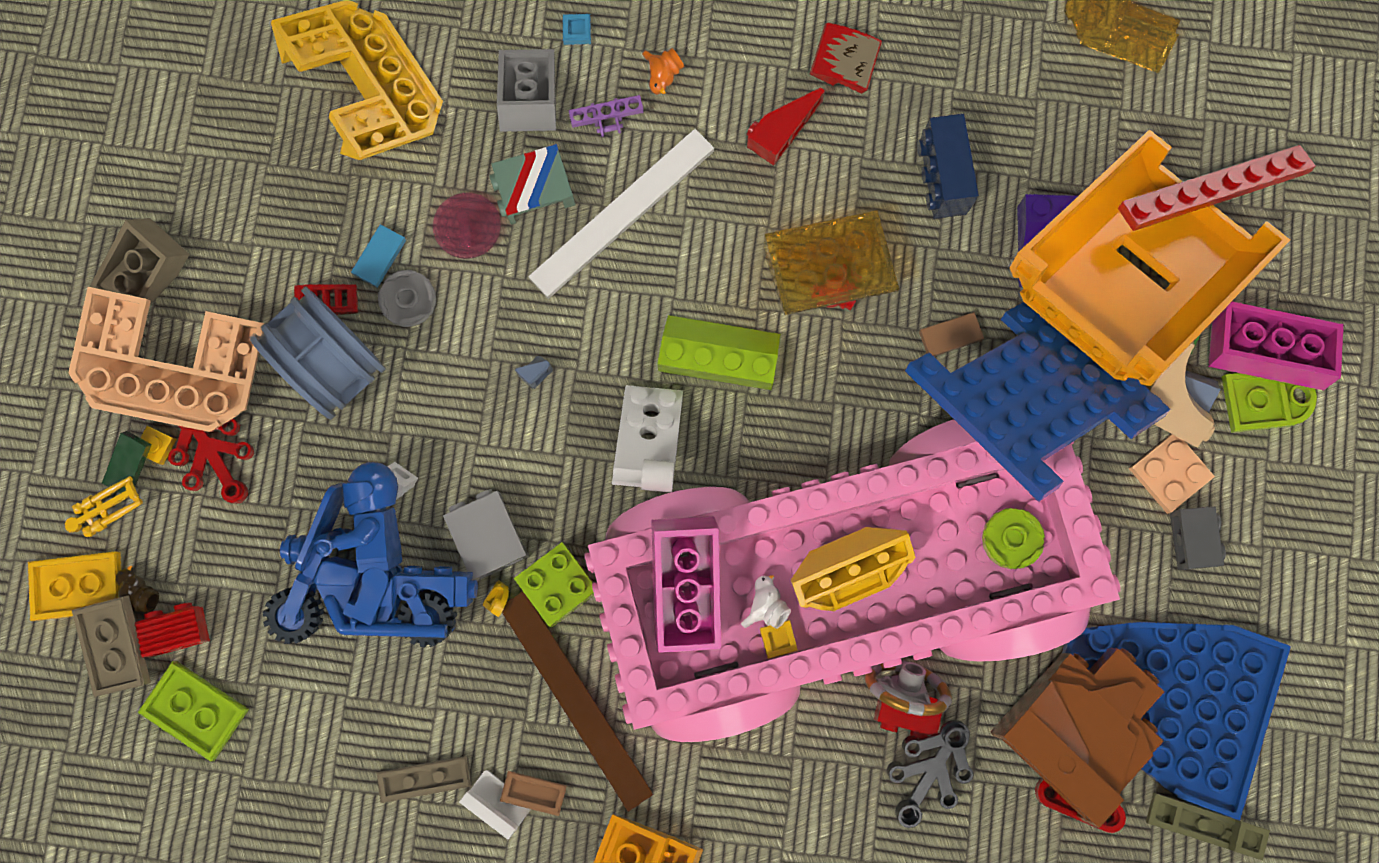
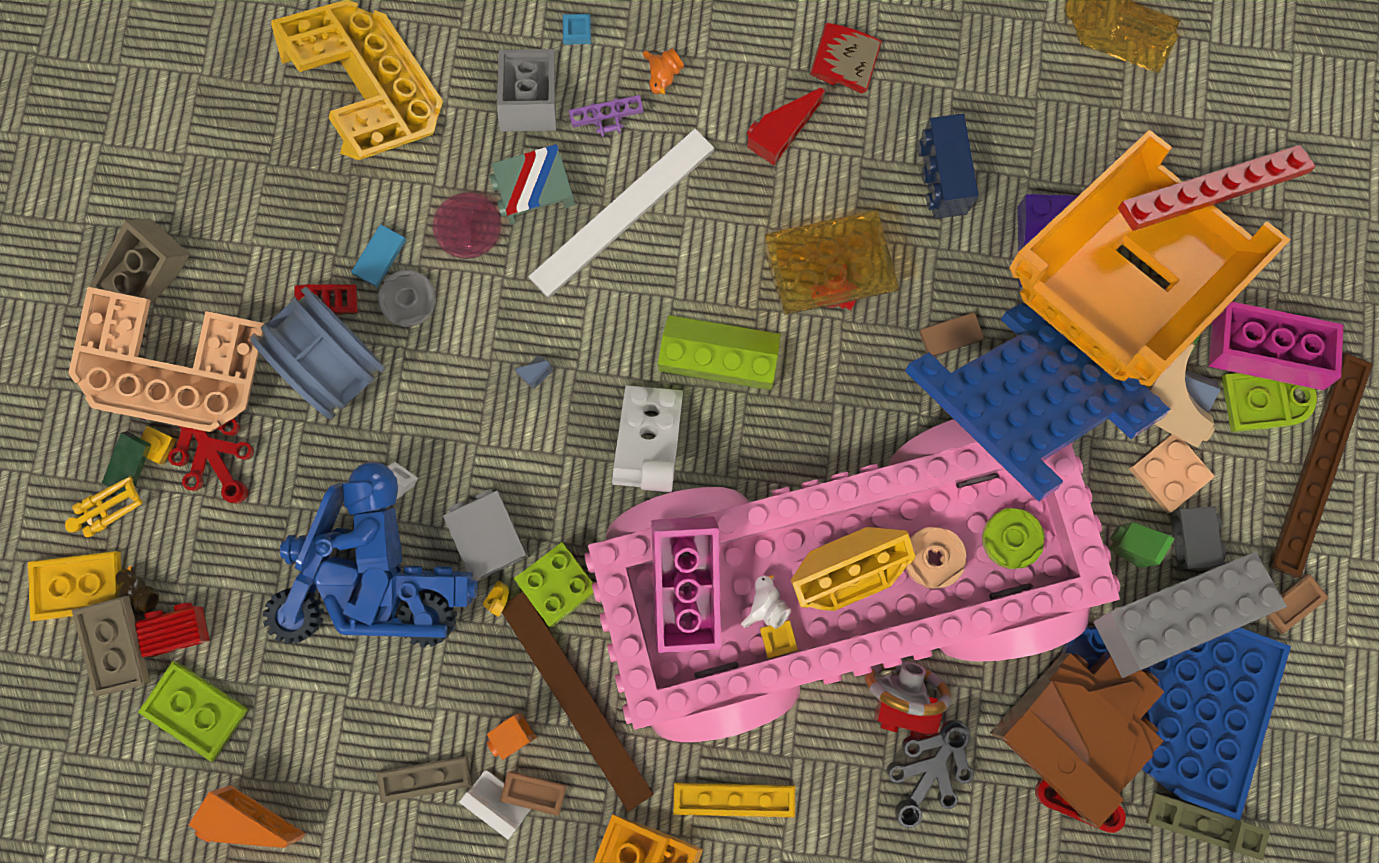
(238, 819): none -> orange slope
(510, 736): none -> orange slope
(734, 799): none -> yellow tile
(952, 560): none -> light nougat plate
(1140, 544): none -> bright green slope
(1188, 614): none -> light grey brick
(1301, 600): none -> medium nougat tile
(1320, 467): none -> reddish brown tile

